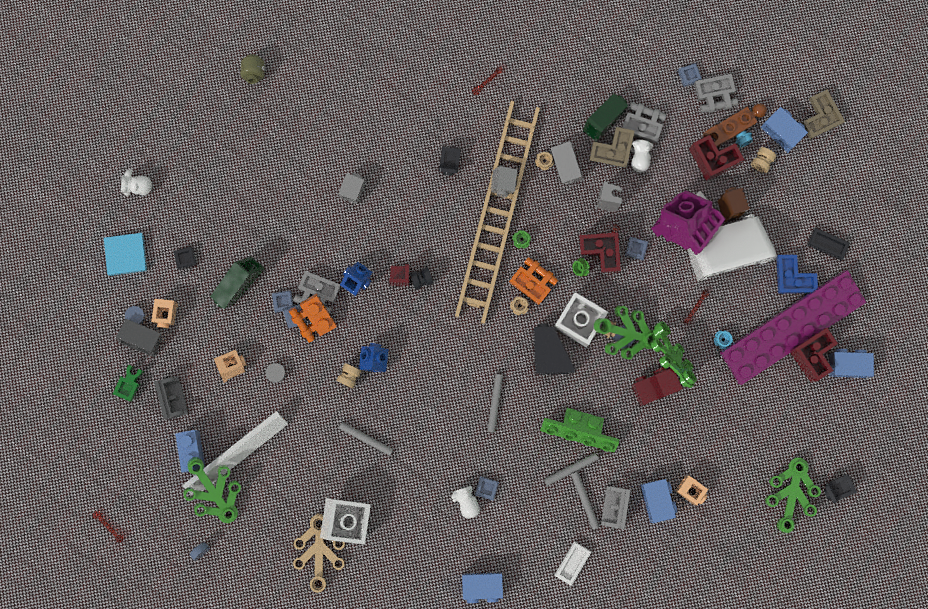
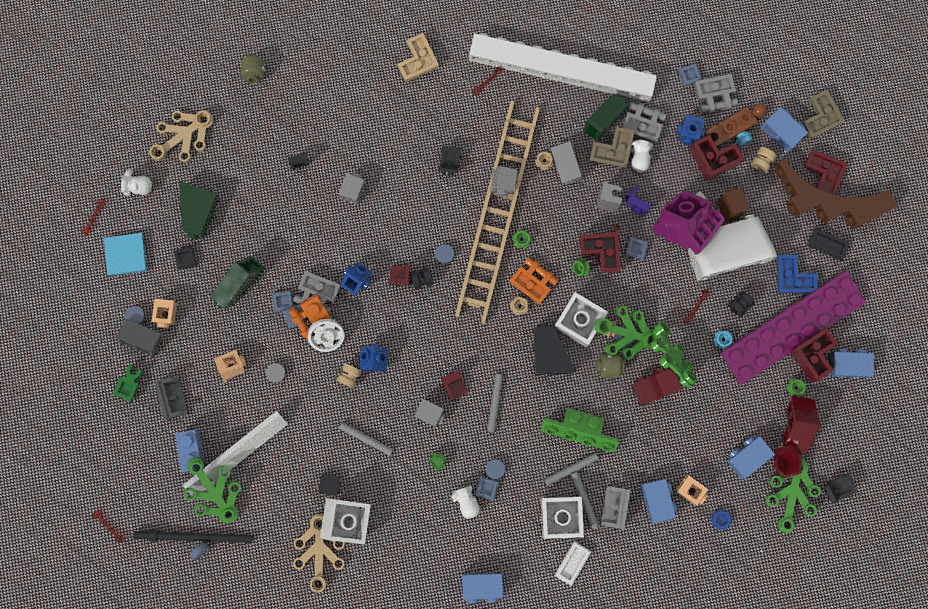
(101, 203): none -> clear red hinge
(155, 535): none -> black bar
(183, 134): none -> tan plant
(196, 210): none -> dark green slope
(298, 161): none -> black tile
(326, 335): none -> white wheel
(329, 484): none -> black tile
(422, 60): none -> tan plate
(430, 413): none -> light grey brick
(437, 461): none -> bright green plate
(444, 254): none -> sand blue tile
(454, 385): none -> dark red panel
(495, 469): none -> sand blue tile
(562, 67): none -> white brick
(562, 517): none -> white brick
(609, 366): none -> olive head
(637, 205): none -> dark purple bracket
(690, 130): none -> blue brick
(720, 519): none -> blue tile
(741, 303): none -> black wheel
(749, 457): none -> medium blue brick
(788, 461): none -> dark red panel
(795, 382): none -> bright green plate
(801, 424): none -> dark red brick
(828, 206): none -> reddish brown arch
(829, 168): none -> dark red plate

